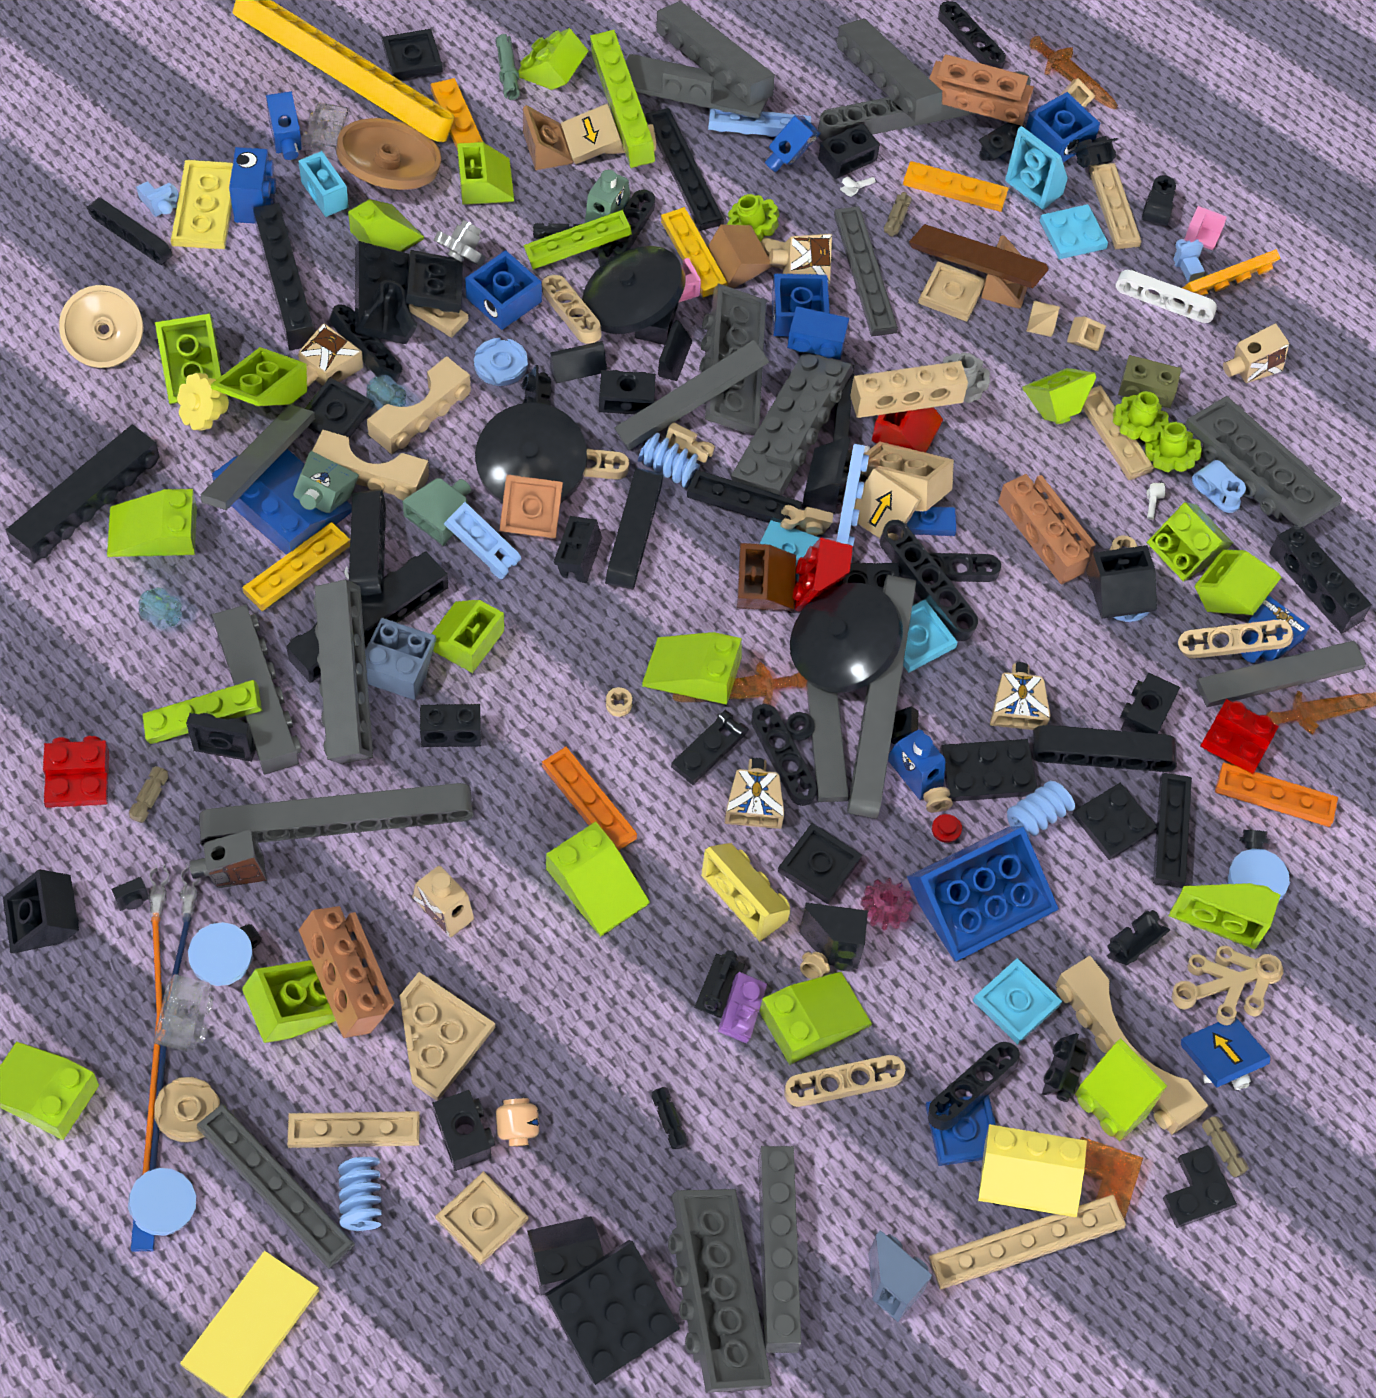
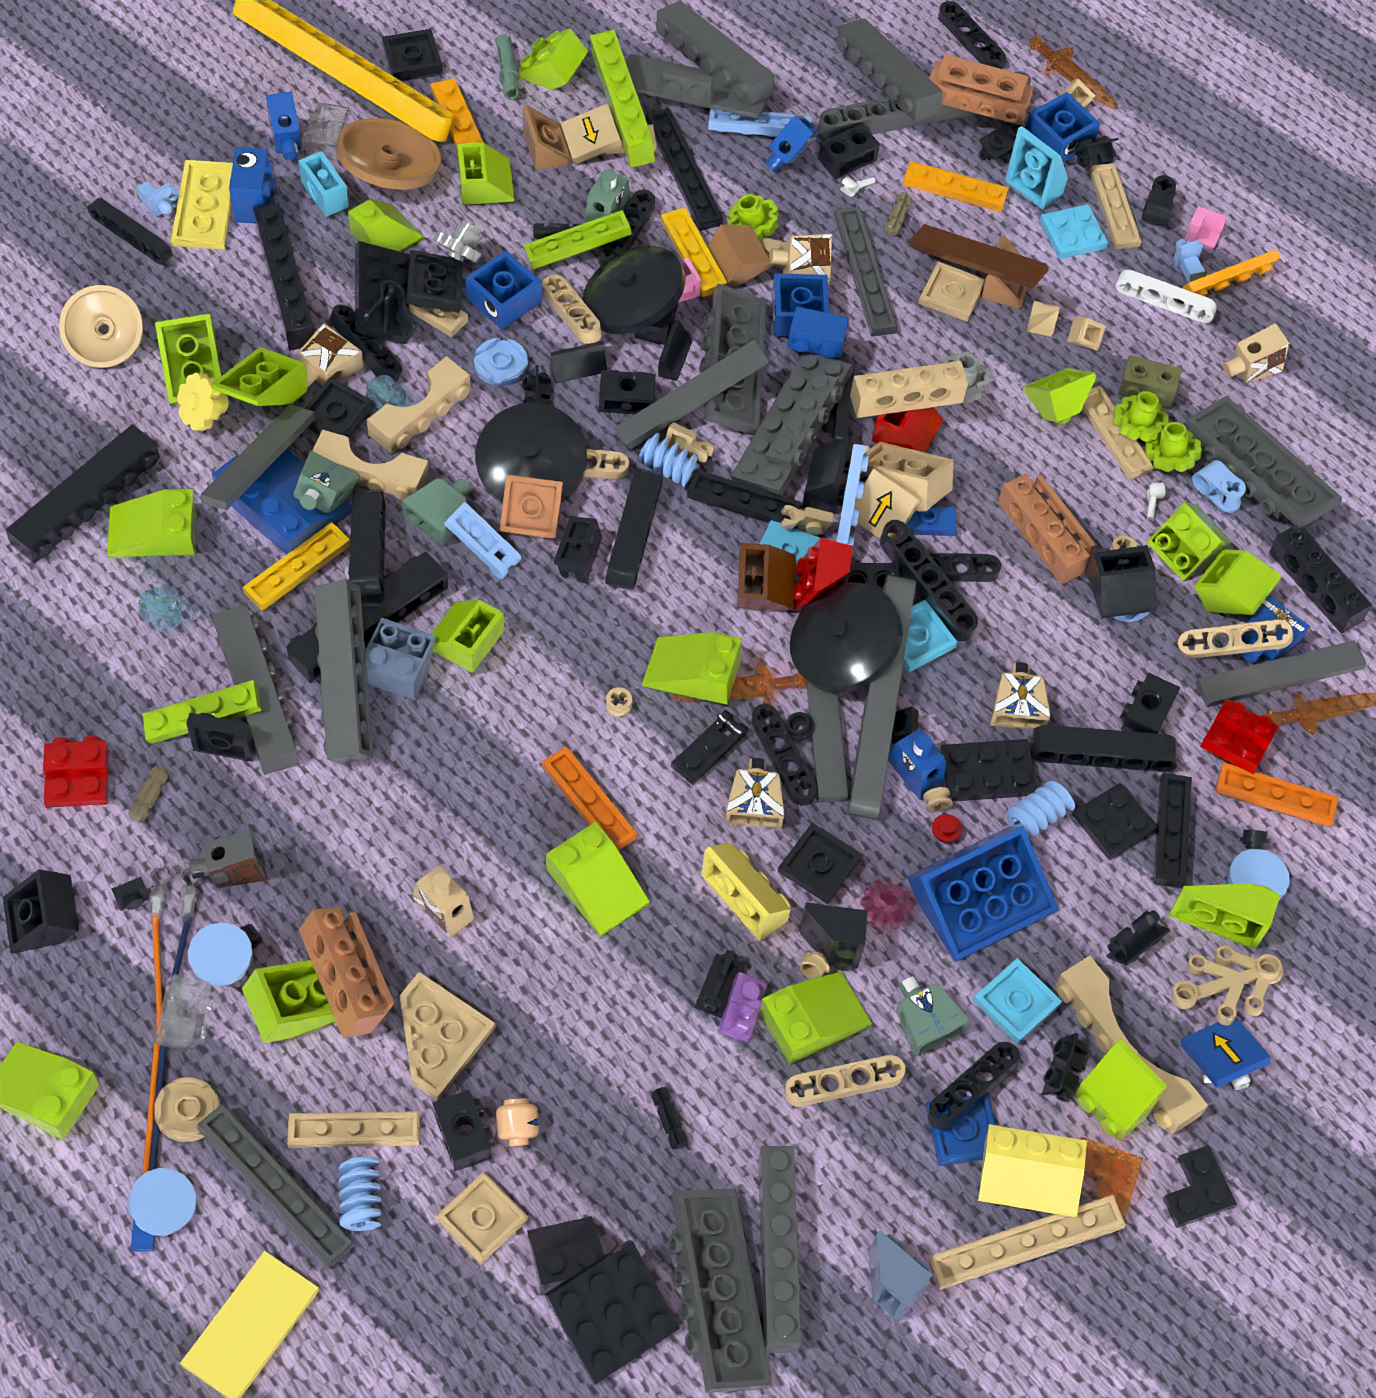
(340, 813): dark grey beam -> none
(450, 725): black brick -> none
(928, 1016): none -> sand green torso
(1225, 1146): dark tan axle -> none

